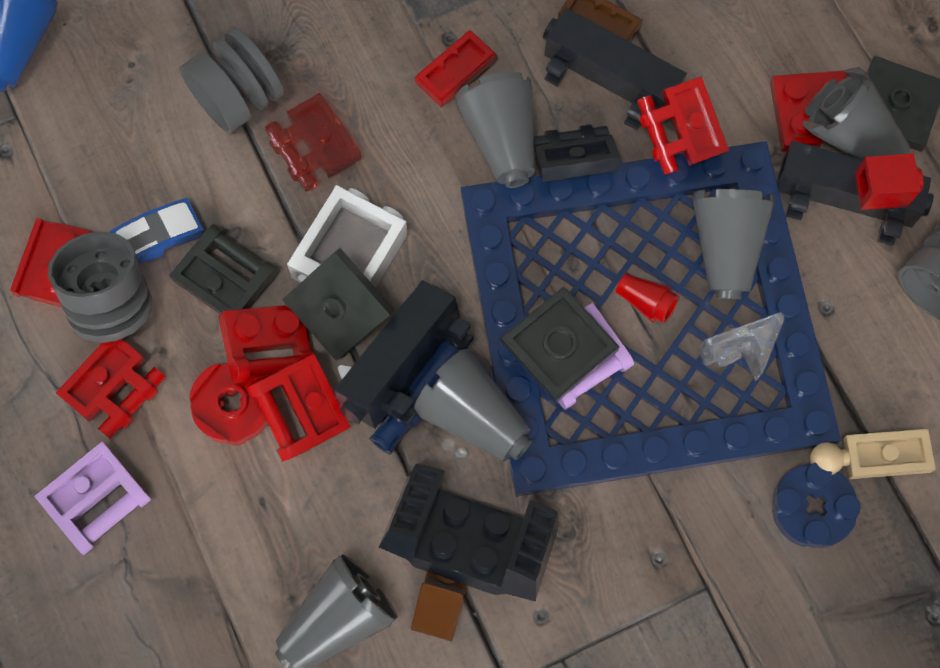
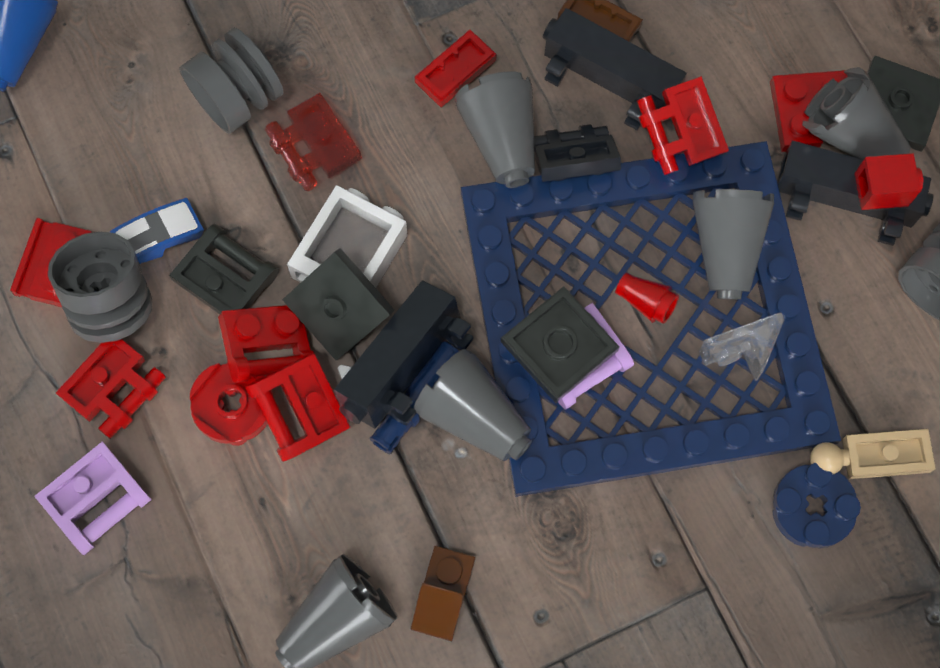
(470, 539): black plate -> none

